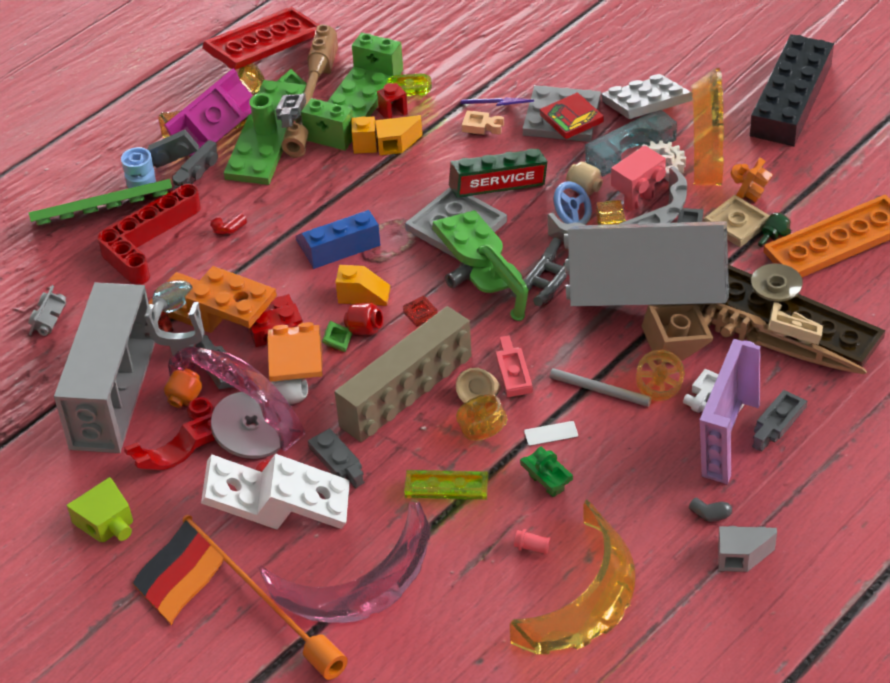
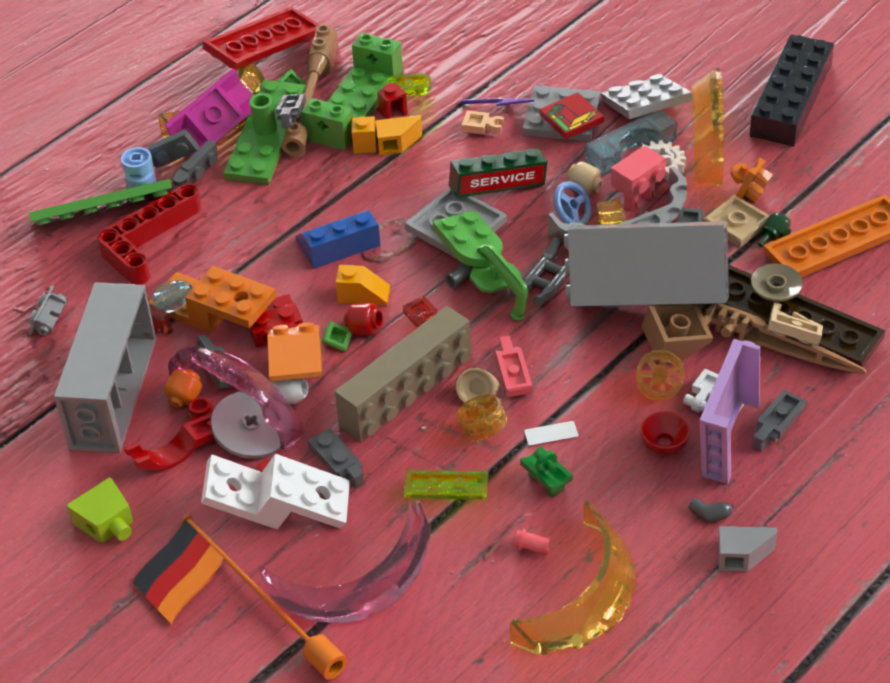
(175, 340): light grey piece -> none
(228, 227): red arm -> none
(600, 387): light grey bar -> none
(665, 425): none -> red piece

